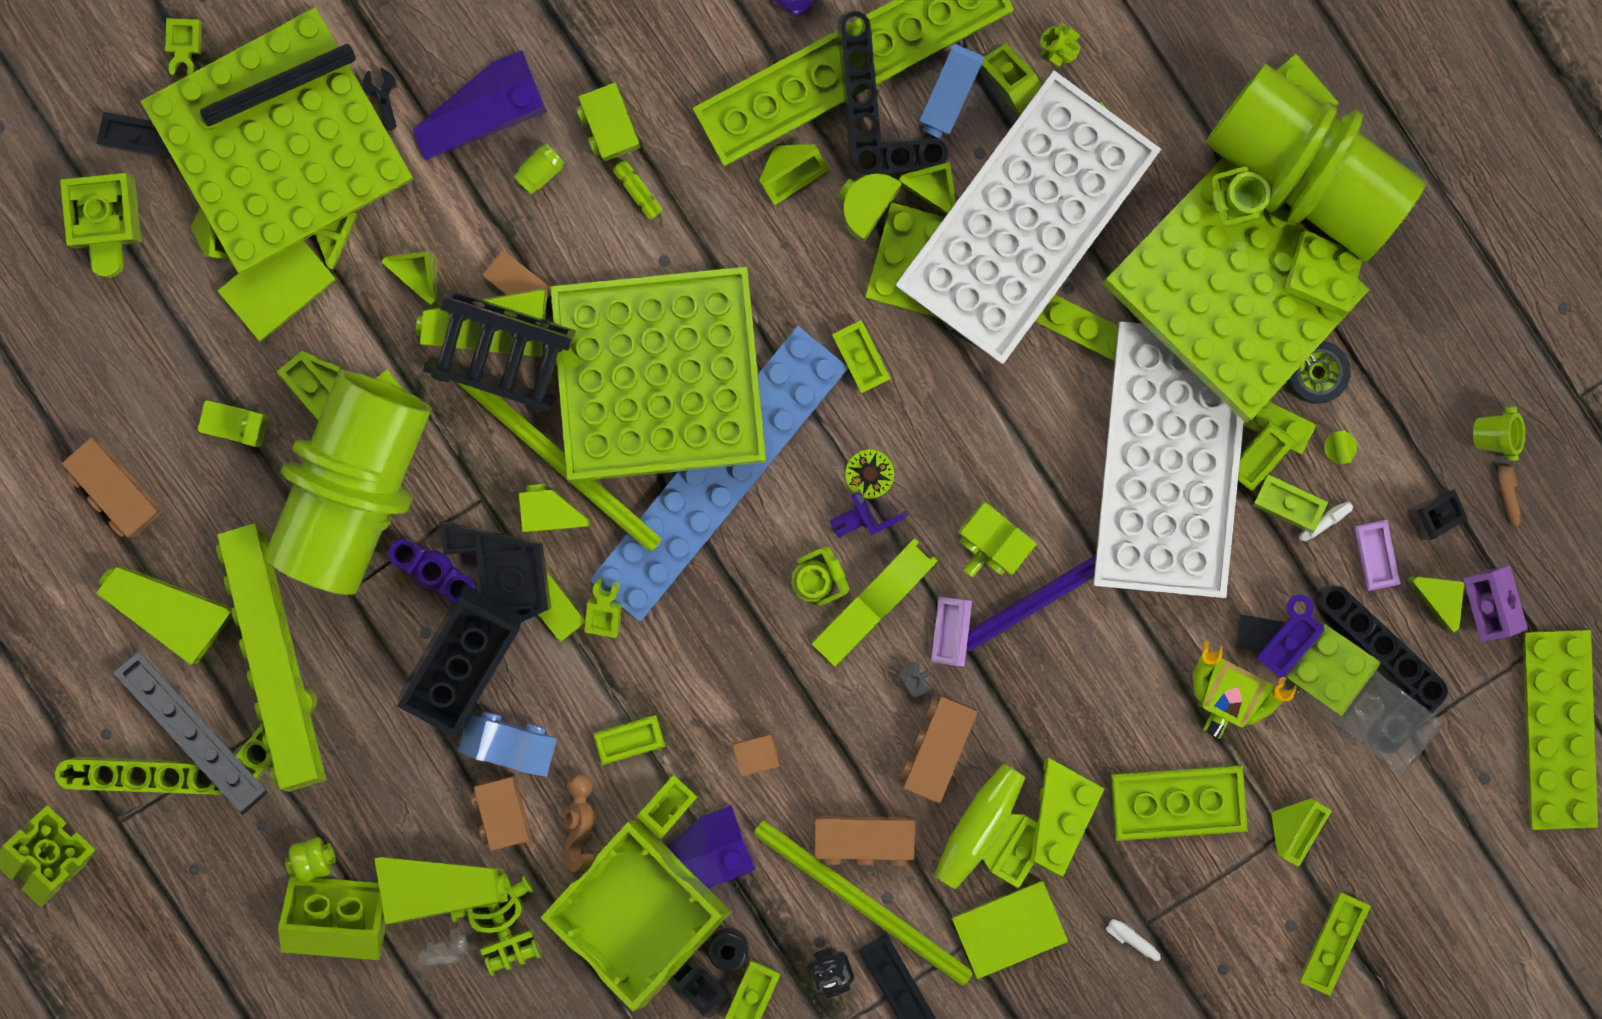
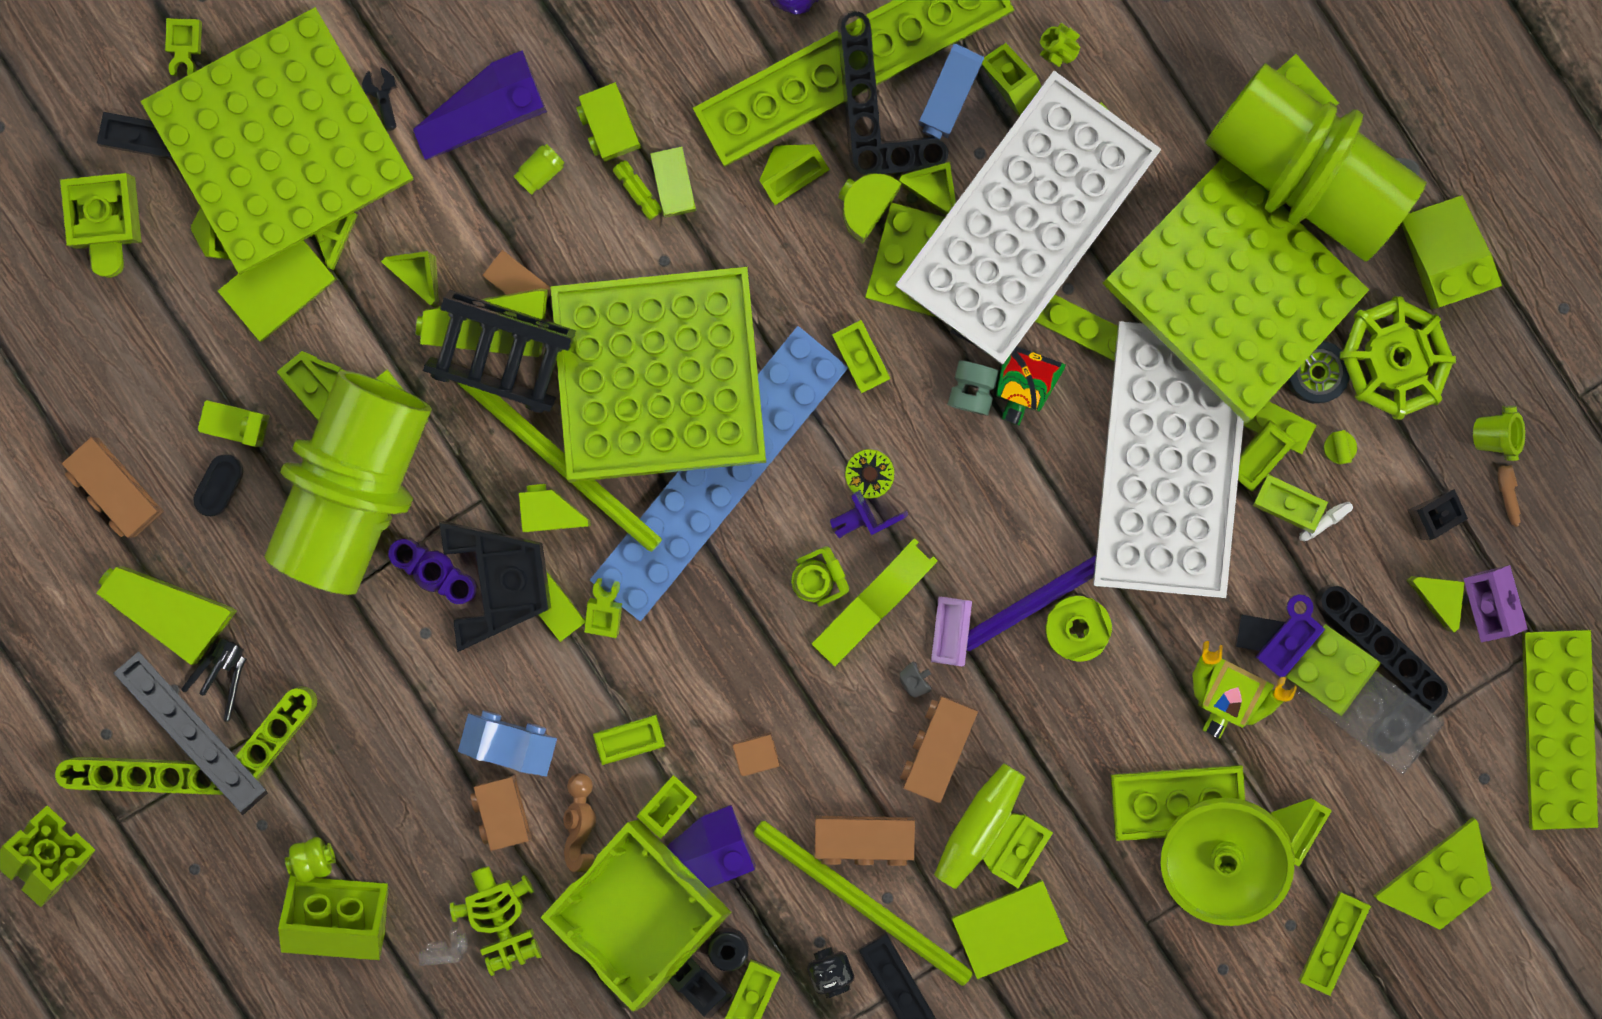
(218, 485): none -> black tile
(224, 656): none -> black plant
(271, 659): lime brick -> none
(277, 85): black axle -> none
(430, 889): lime slope -> none
(459, 660): black brick -> none
(673, 182): none -> lime slope
(976, 376): none -> sand green wheel
(993, 542): lime brick -> none
(1026, 382): none -> torso
(1063, 816): lime wing -> none
(1095, 636): none -> lime plate
(1126, 934): white piece -> none
(1227, 861): none -> lime dish
(1244, 197): lime piece -> none
(1323, 273): lime plate -> none
(1376, 555): lavender tile -> none
(1380, 359): none -> lime plate
(1442, 880): none -> lime wing
(1449, 252): none -> lime slope

